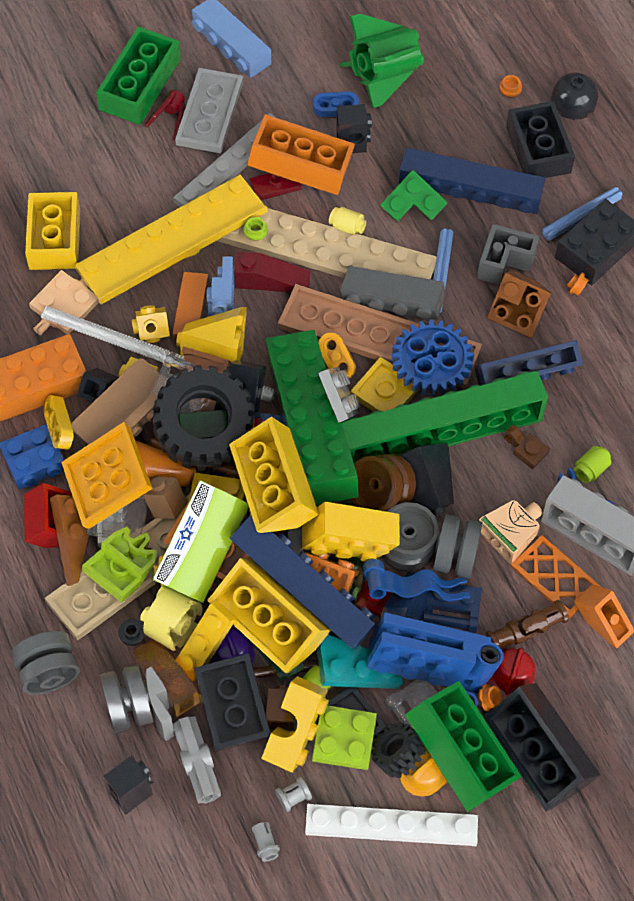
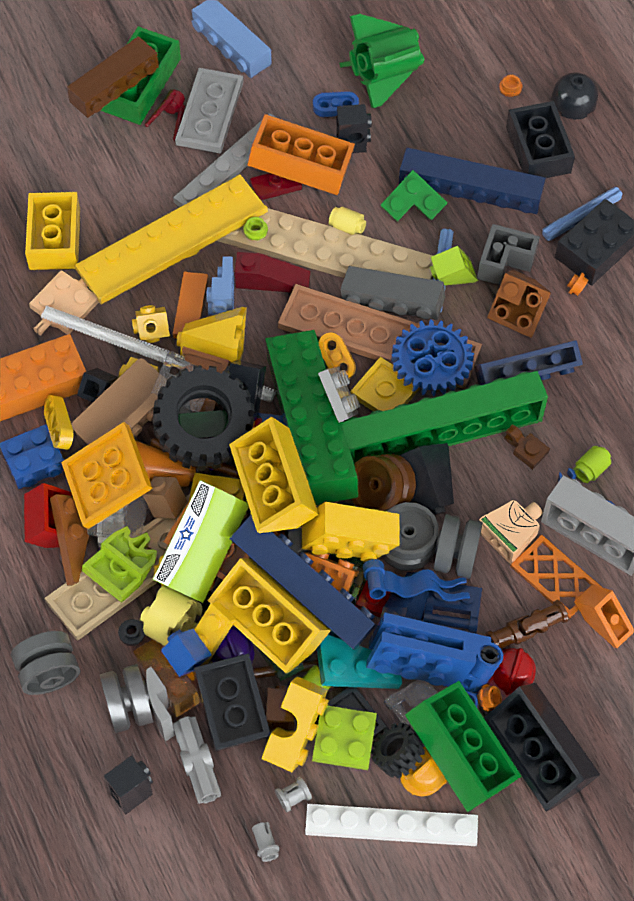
(112, 77): none -> reddish brown brick
(185, 651): none -> blue brick
(453, 267): none -> lime slope

